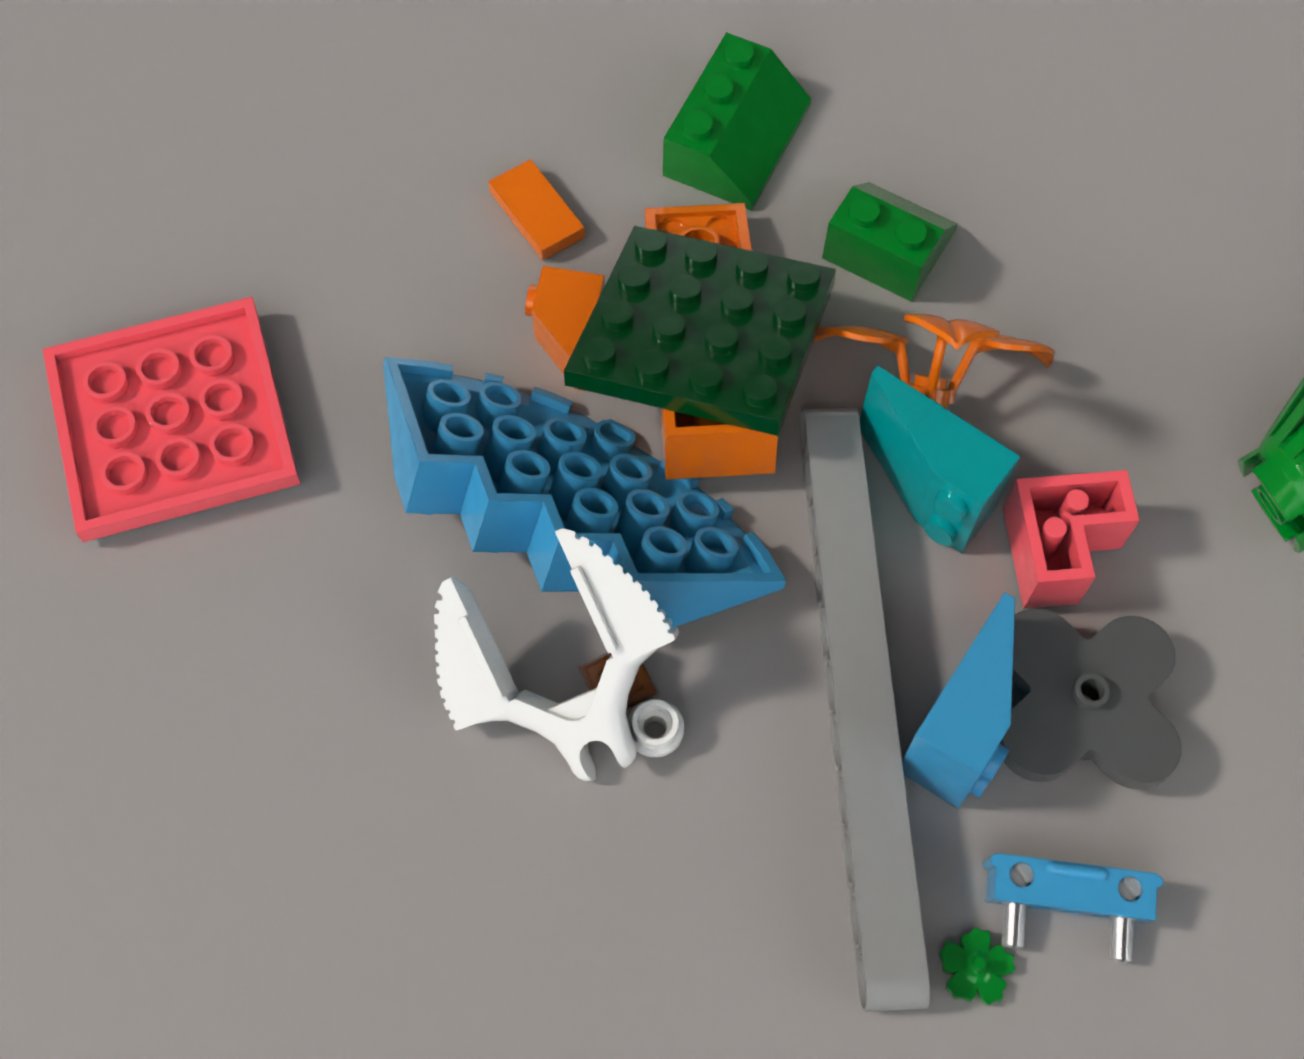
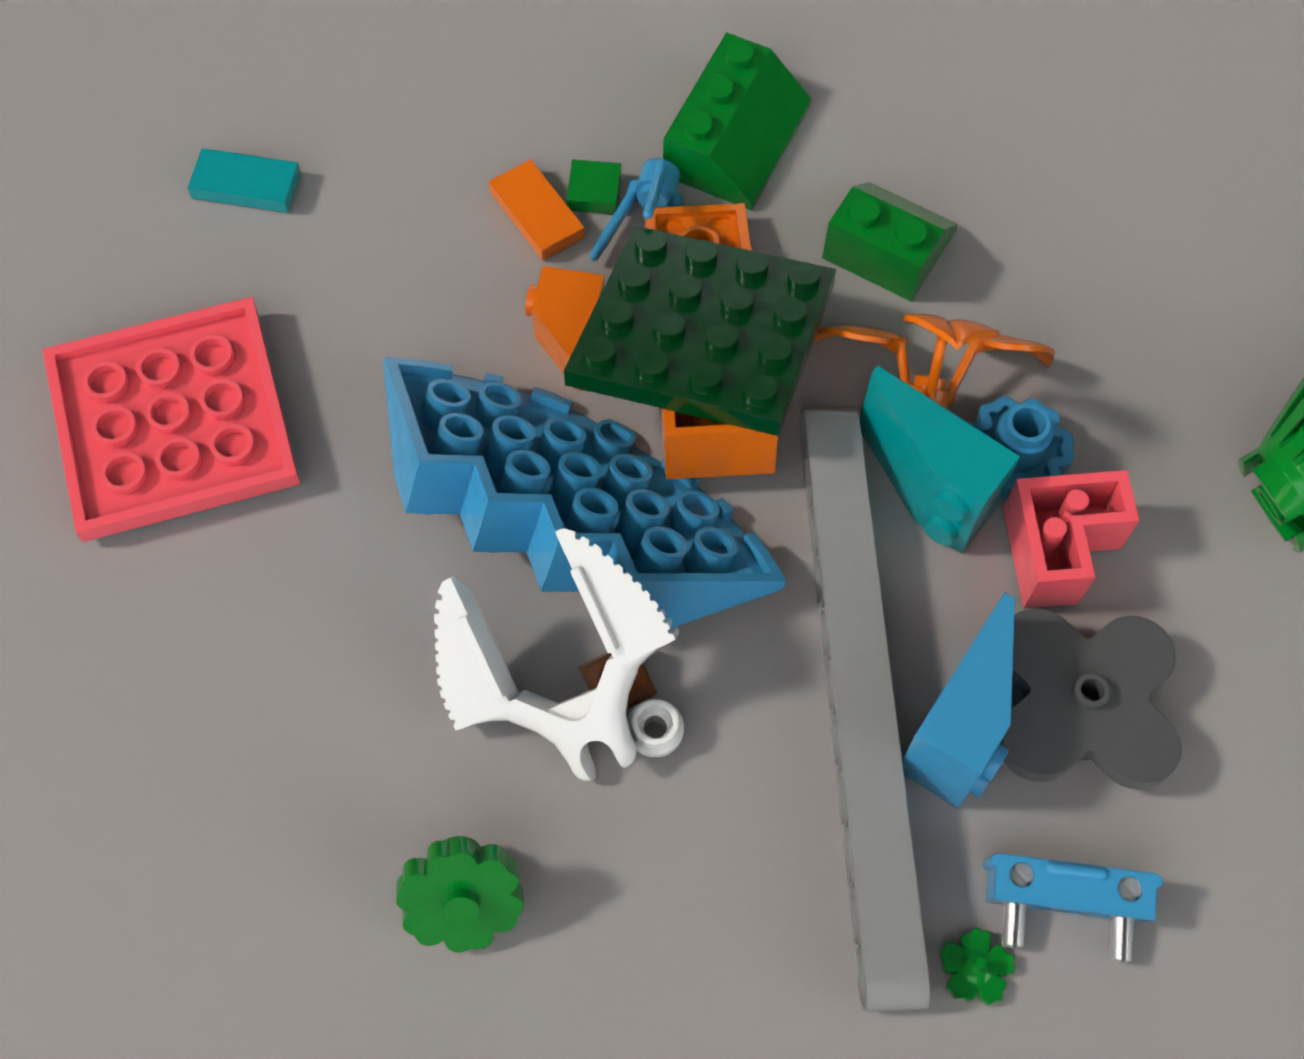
(244, 180): none -> teal tile
(459, 894): none -> green plant
(594, 186): none -> green tile
(653, 189): none -> dark azure plant
(1030, 433): none -> dark azure plant

